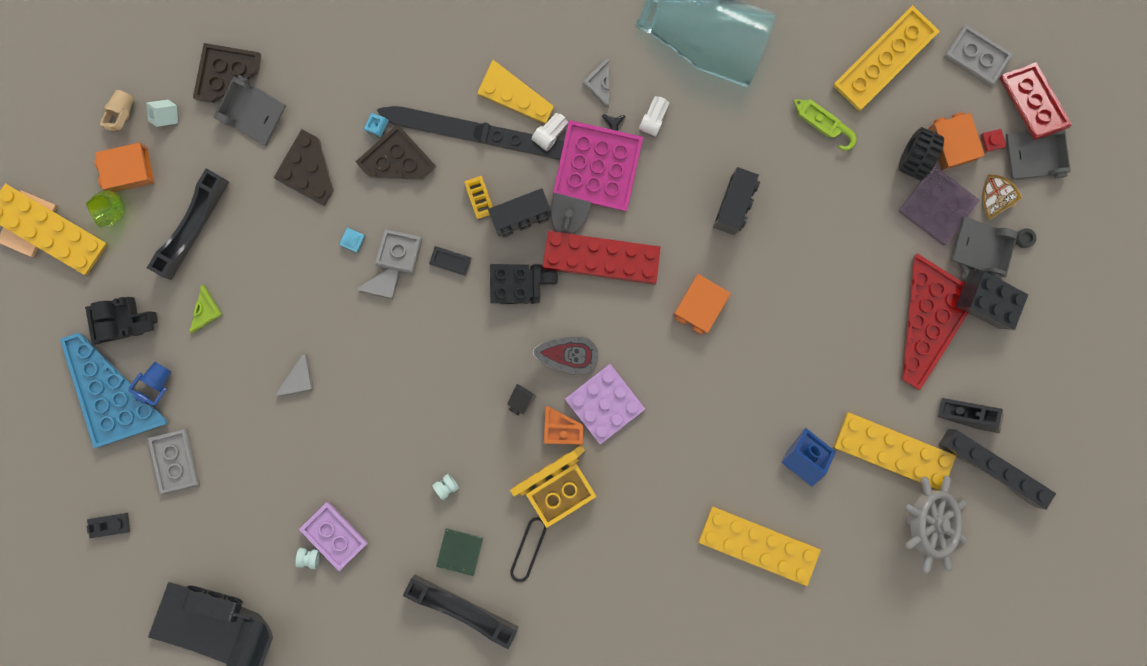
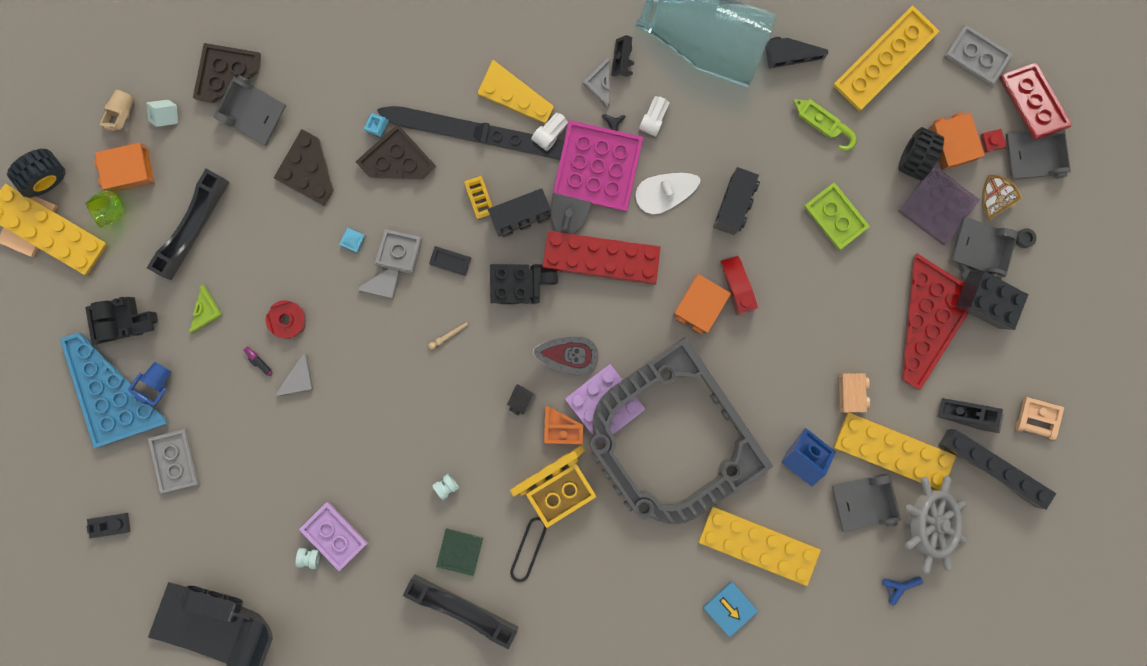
(36, 173): none -> black wheel
(255, 360): none -> piece
(291, 310): none -> red plate
(439, 341): none -> tan piece
(621, 57): none -> black plate
(665, 191): none -> white shield
(730, 609): none -> dark azure tile
(739, 285): none -> red slope
(747, 456): none -> dark grey arch
(790, 52): none -> black slope
(836, 216): none -> lime plate
(853, 392): none -> light nougat brick
(868, 502): none -> dark grey door
(900, 587): none -> blue piece
(1041, 412): none -> light nougat plate

